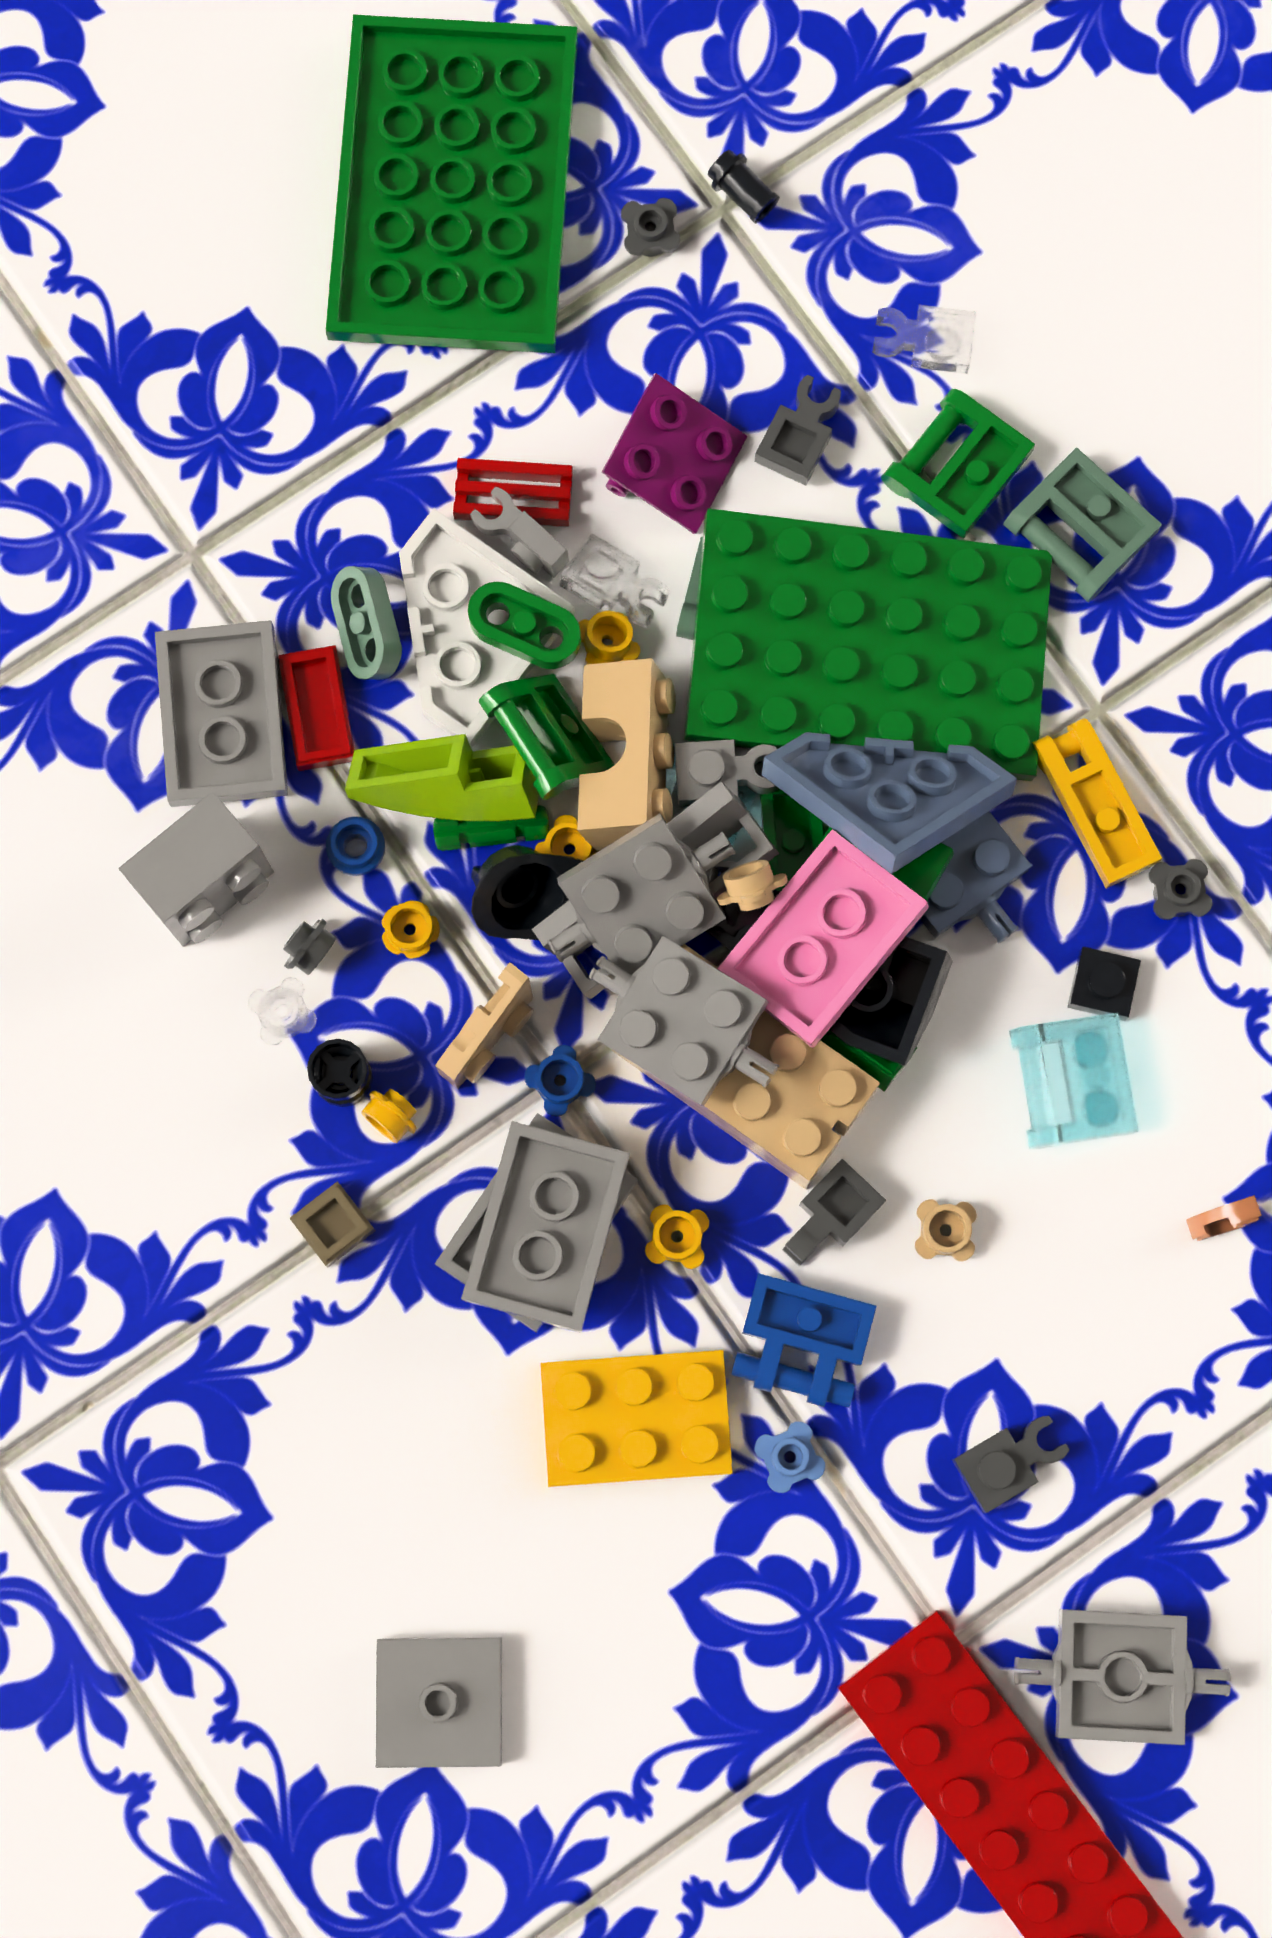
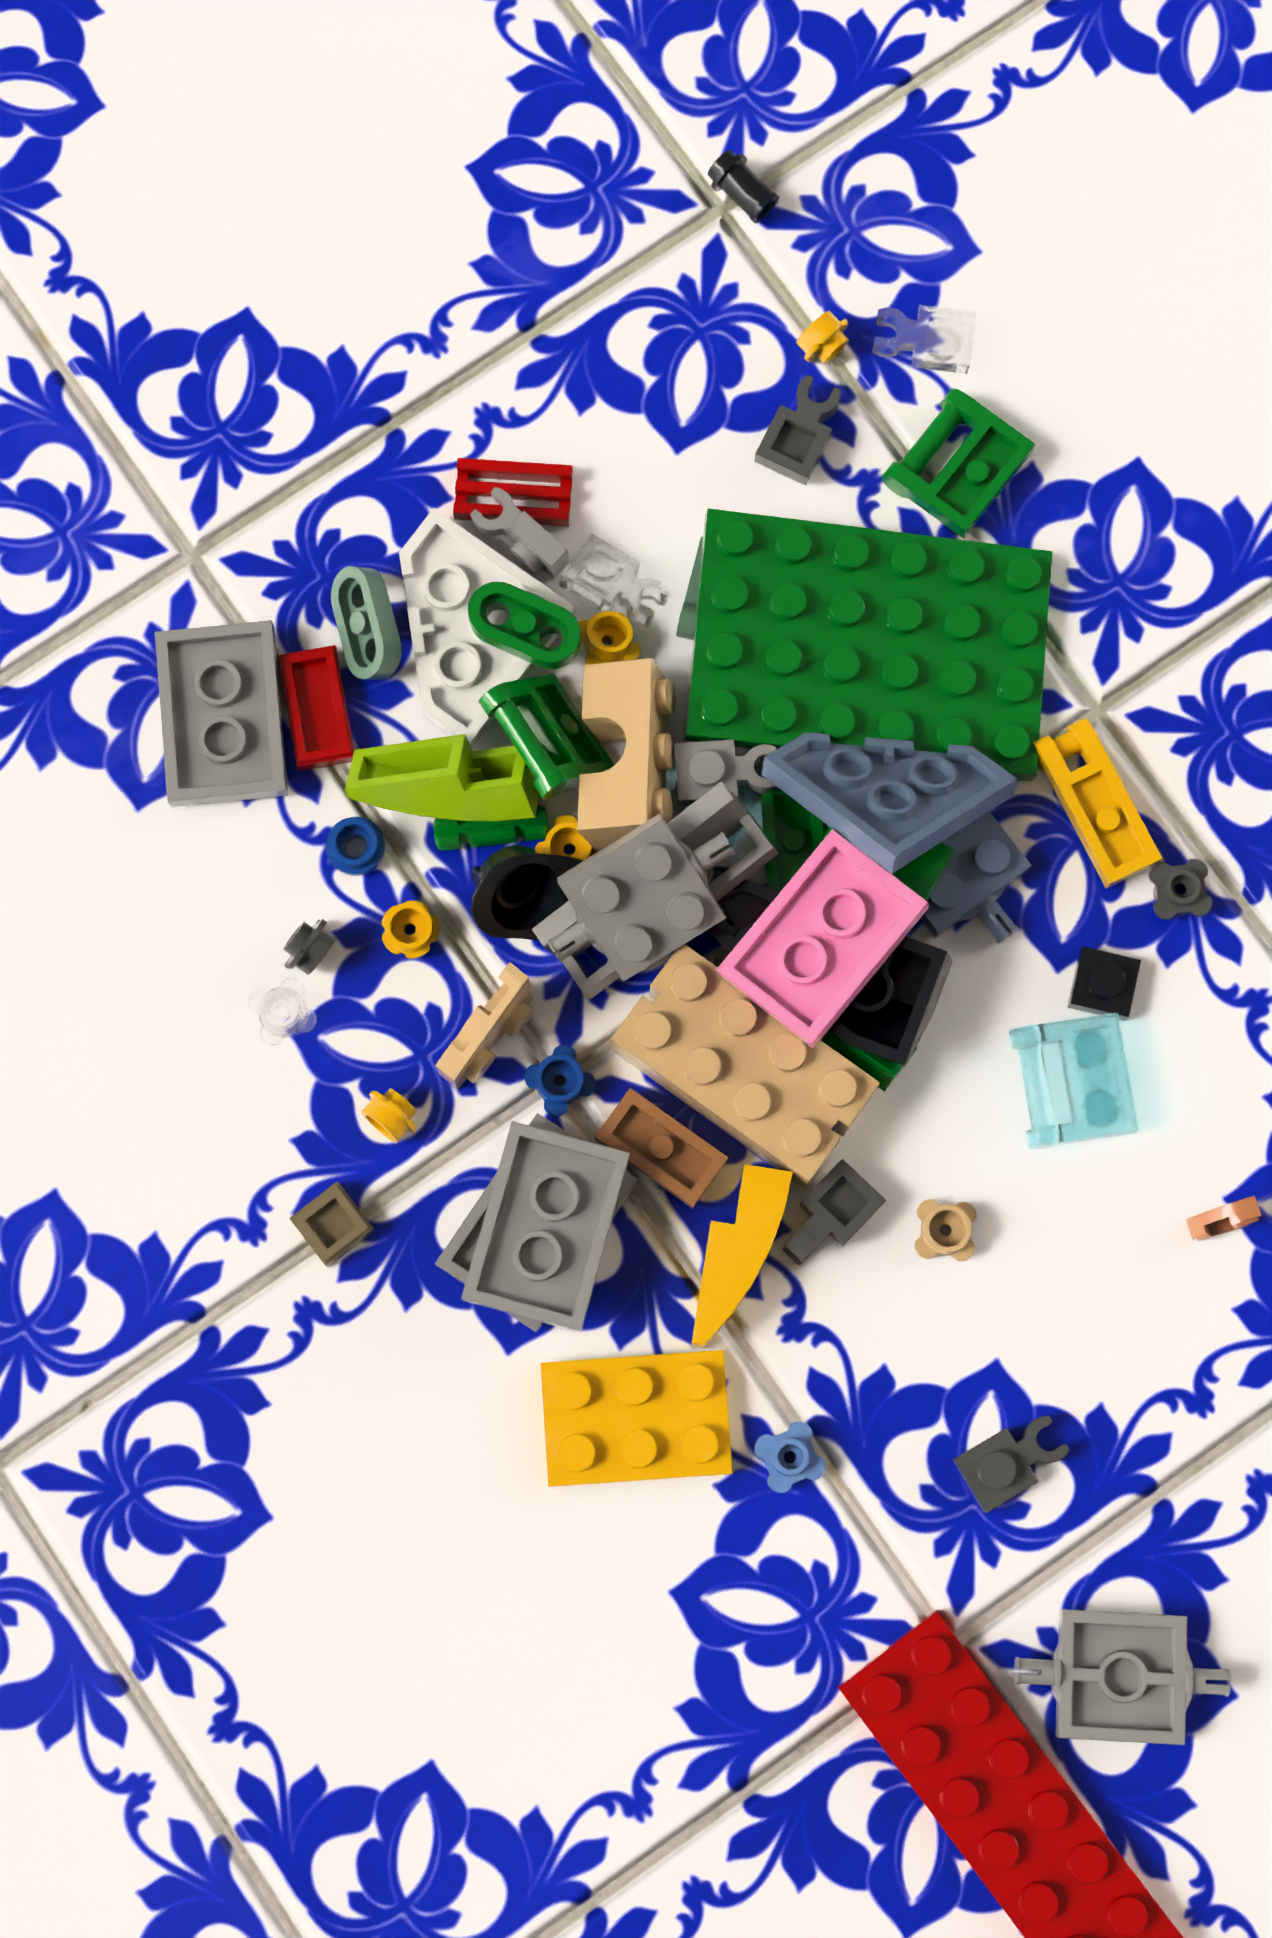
(198, 870): light grey brick -> none
(332, 1064): black wheel -> none
(438, 1702): light grey plate -> none
(452, 184): green plate -> none
(655, 242): dark grey plate -> none
(662, 1148): none -> medium nougat plate
(662, 1246): yellow plate -> none
(673, 454): magenta hinge -> none
(683, 1021): light grey plate -> none
(739, 1249): none -> yellow slope
(751, 885): tan plate -> none
(809, 1322): blue plate -> none
(823, 338): none -> yellow plate
(1096, 511): sand green plate -> none

